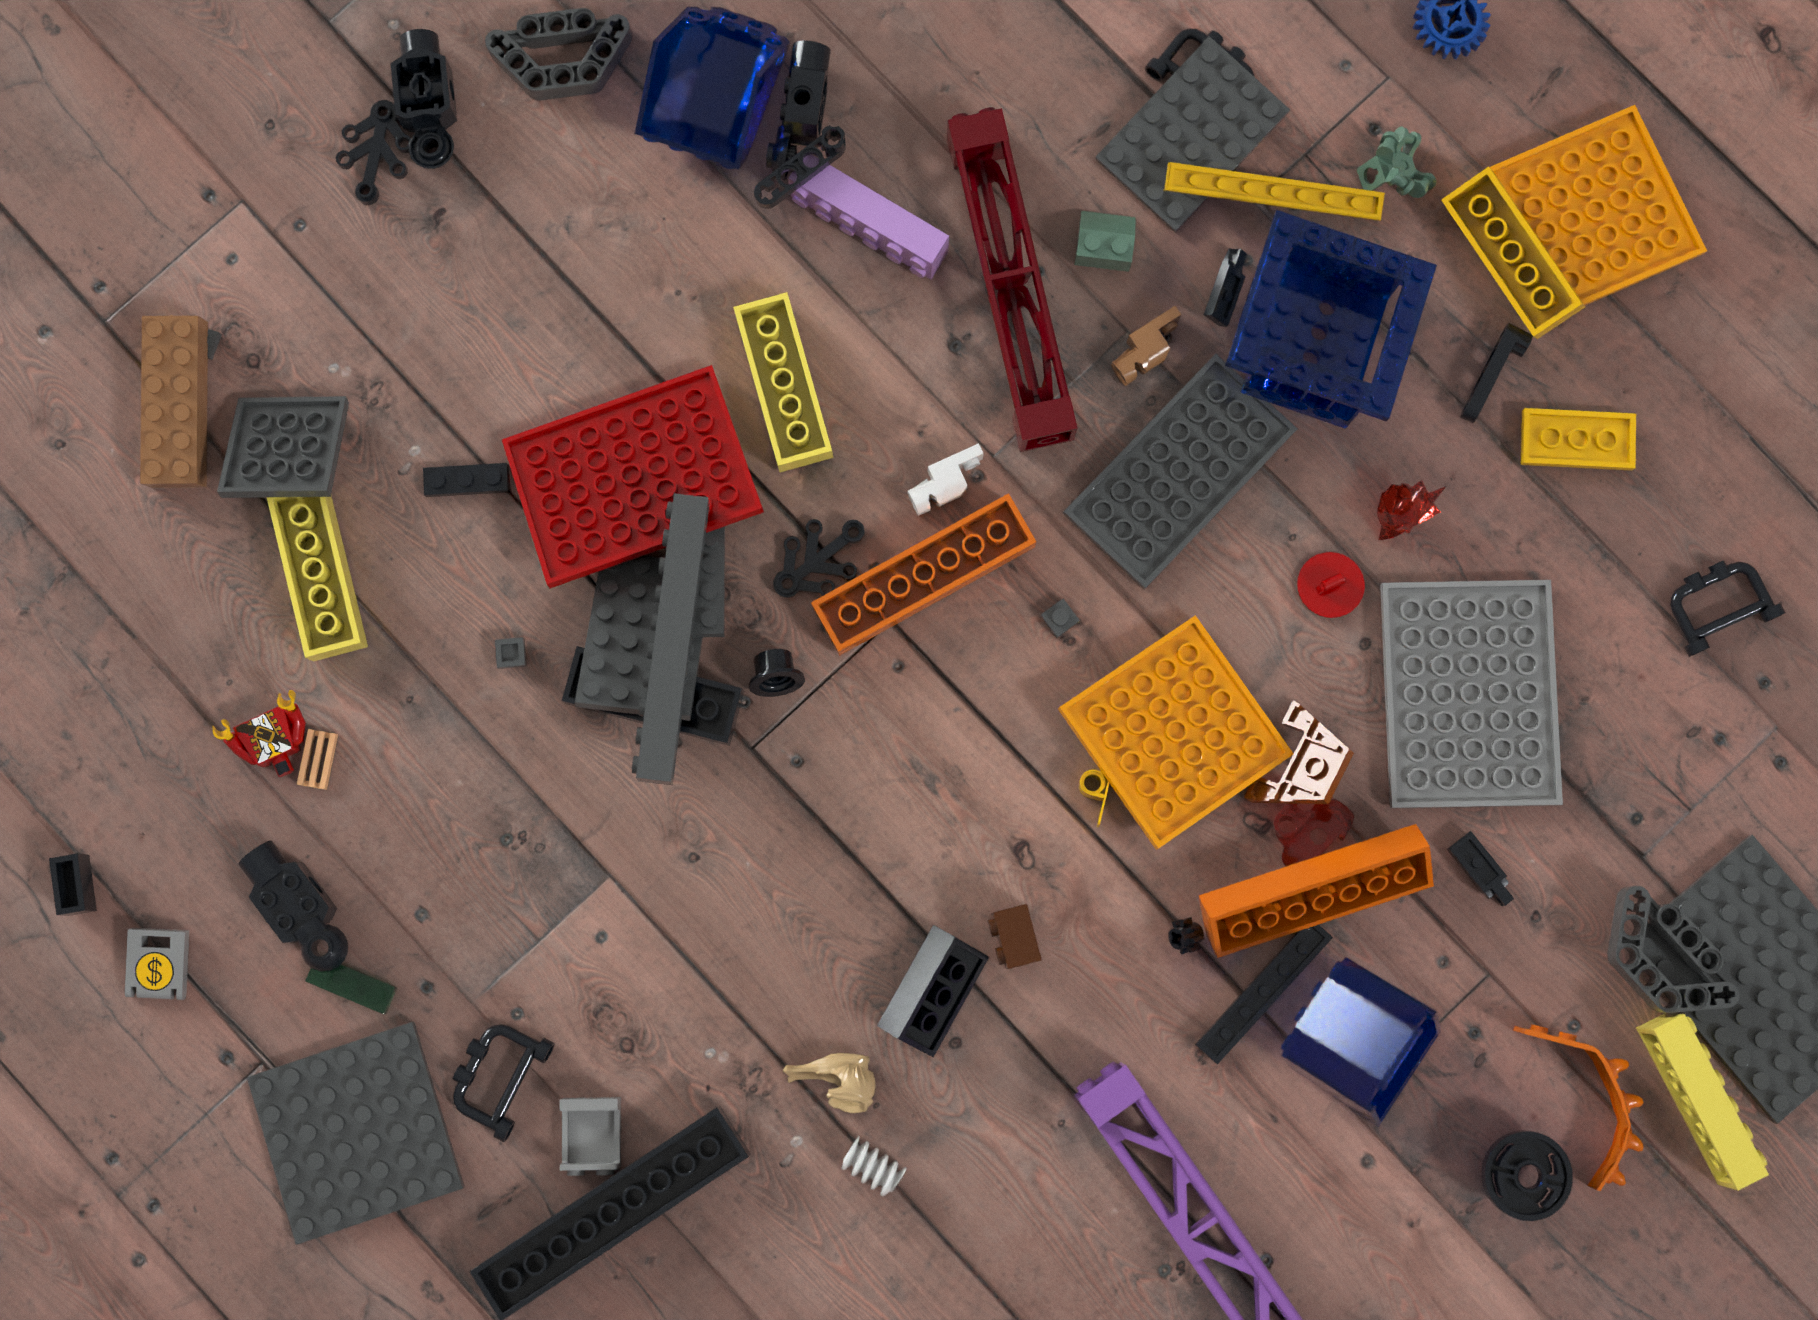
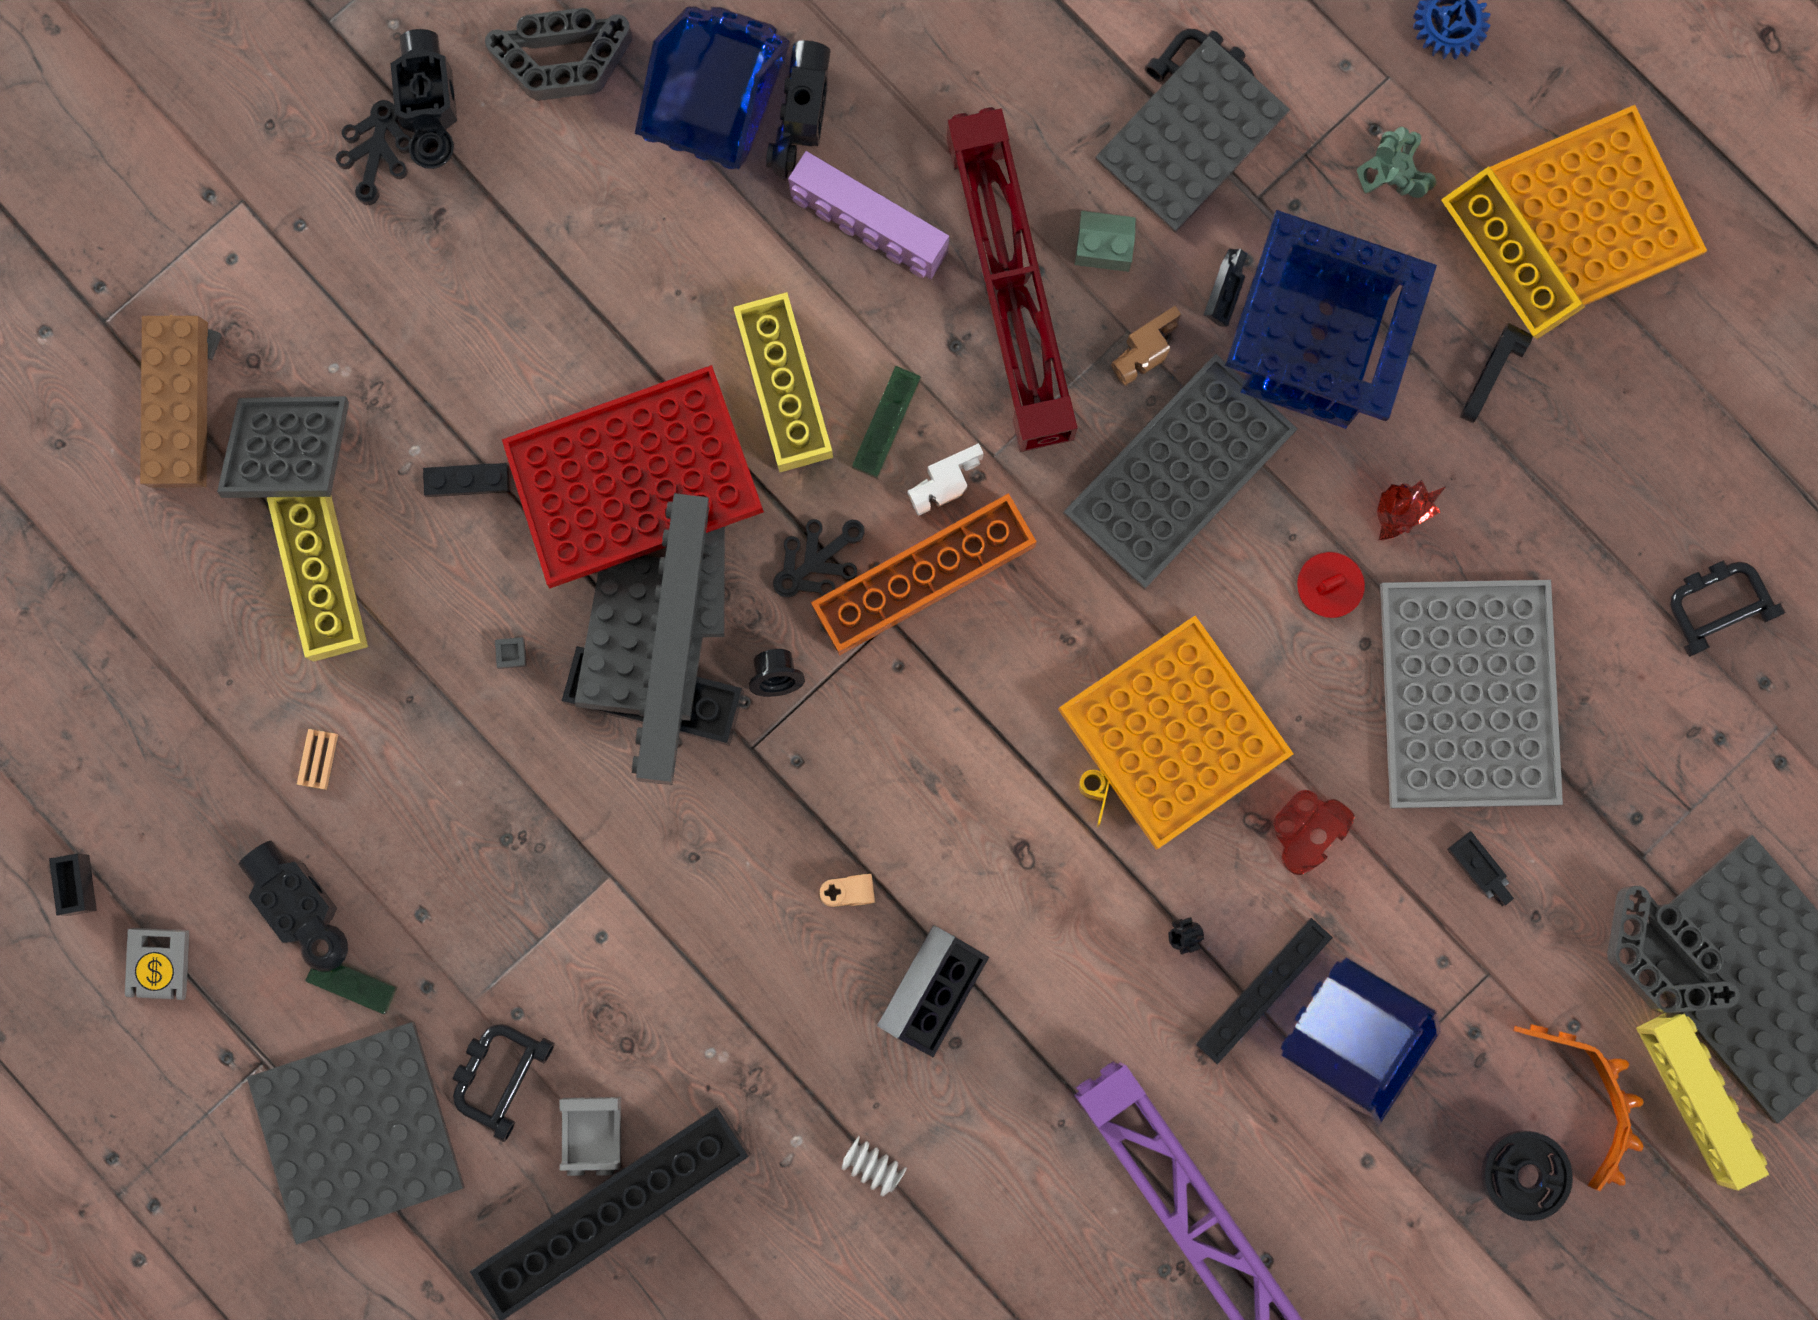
(268, 737): torso -> none
(797, 166): black beam -> none
(848, 1072): tan hair -> none
(854, 891): none -> light nougat piece
(886, 422): none -> clear green plate
(1015, 937): reddish brown brick -> none
(1060, 618): dark grey plate -> none
(1274, 191): yellow tile -> none
(1313, 769): wing -> none
(1317, 890): orange brick -> none
(1578, 439): yellow plate -> none

